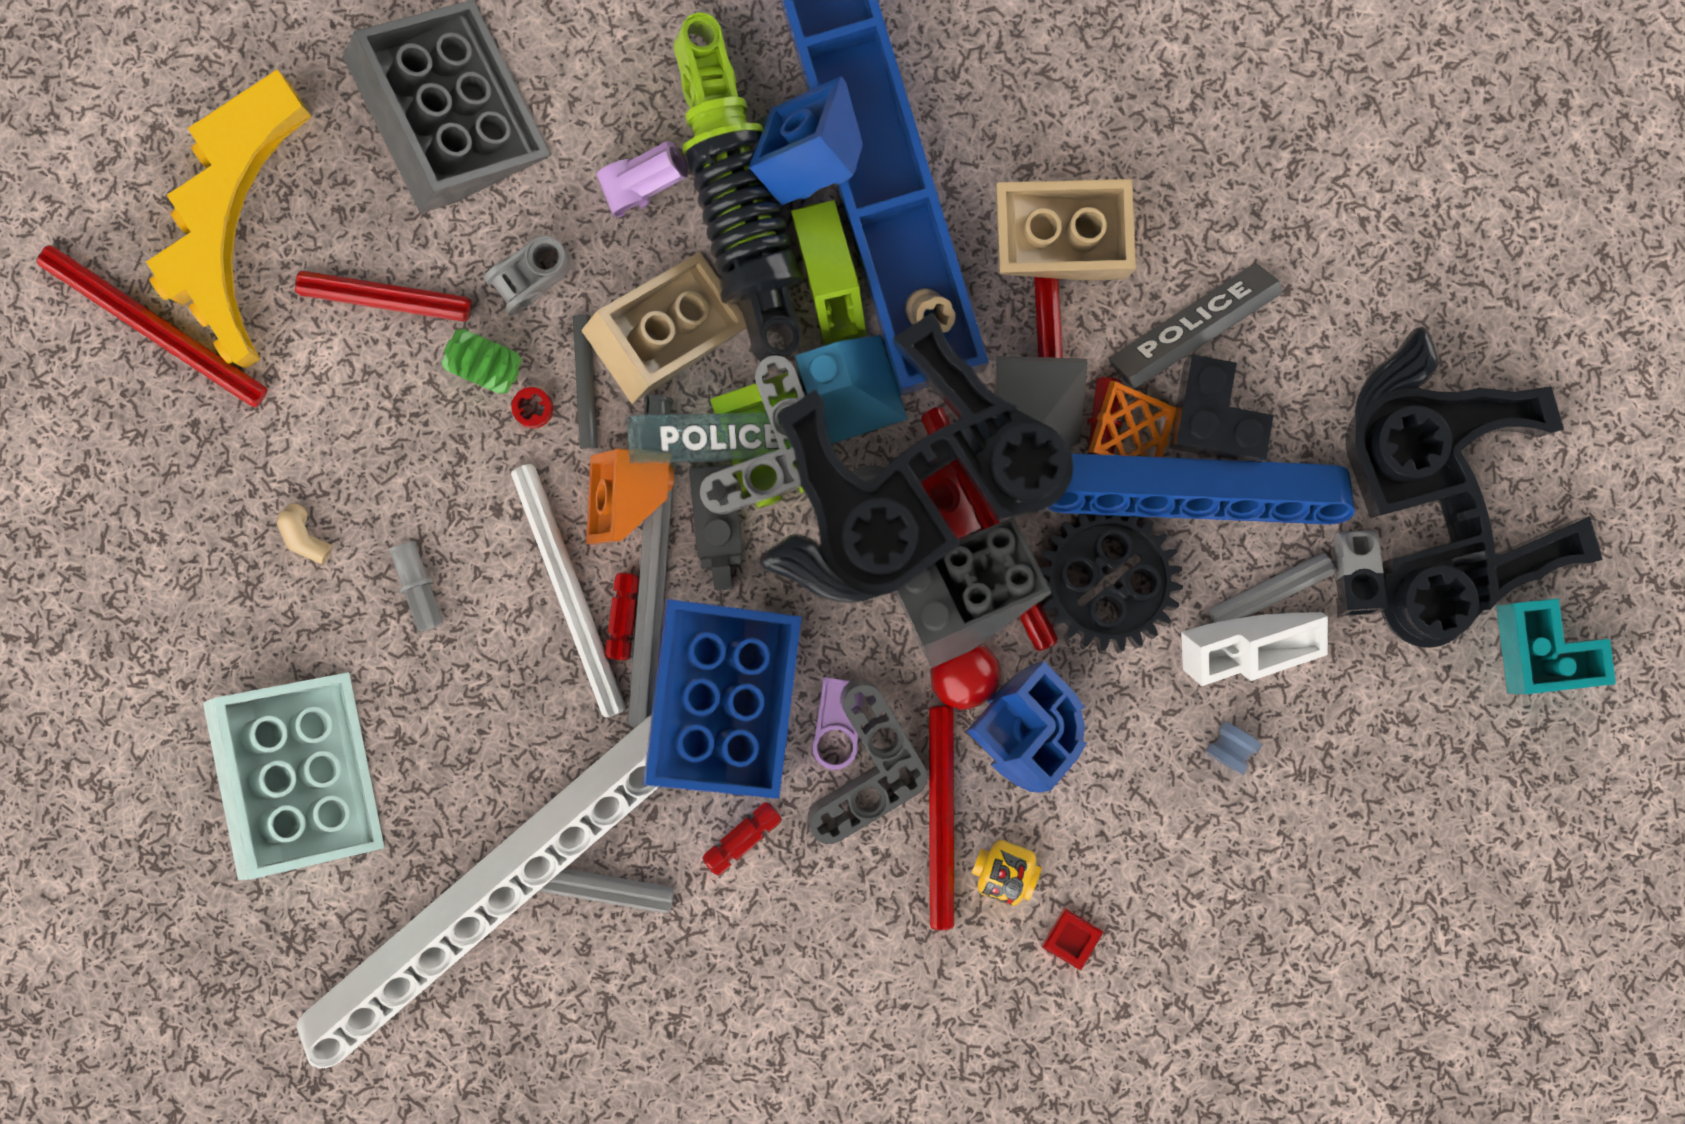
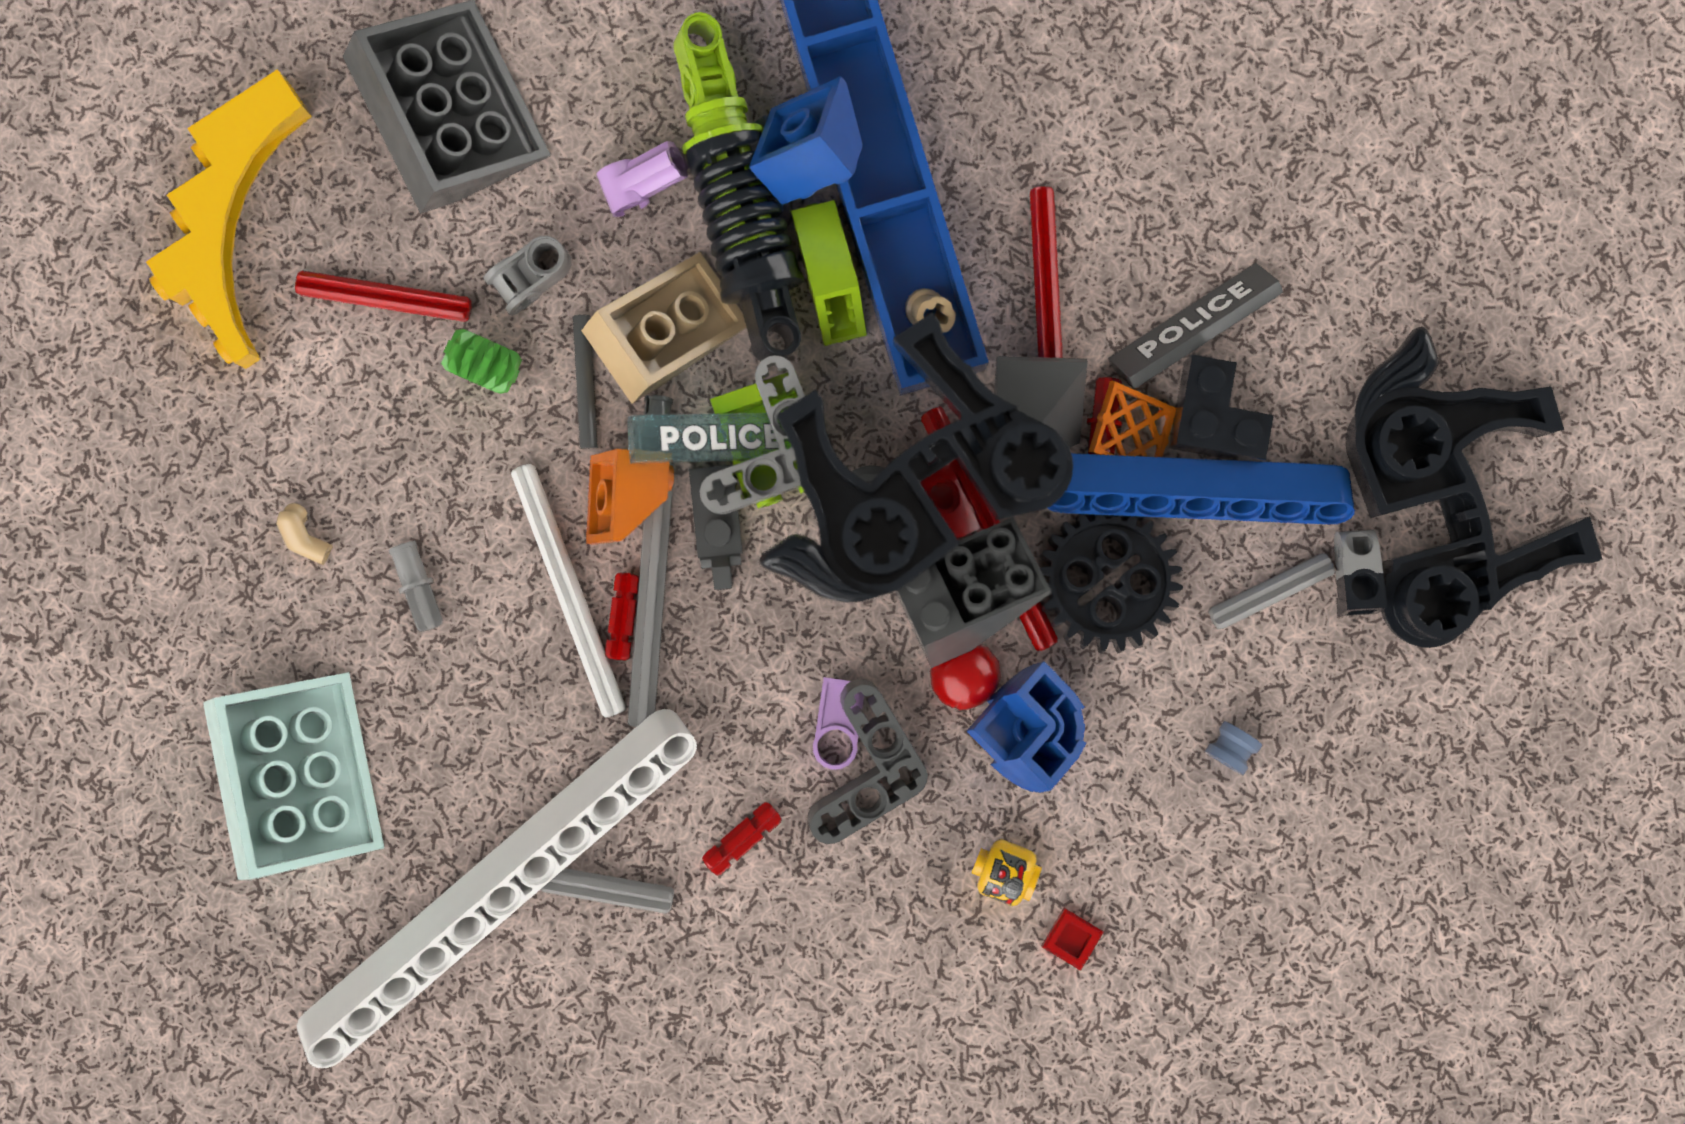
(151, 326): red axle -> none
(528, 394): red bush -> none
(722, 699): blue slope -> none
(854, 386): dark azure slope -> none
(941, 817): red axle -> none
(1066, 229): tan slope -> none
(1253, 645): white slope -> none
(1540, 659): teal brick -> none

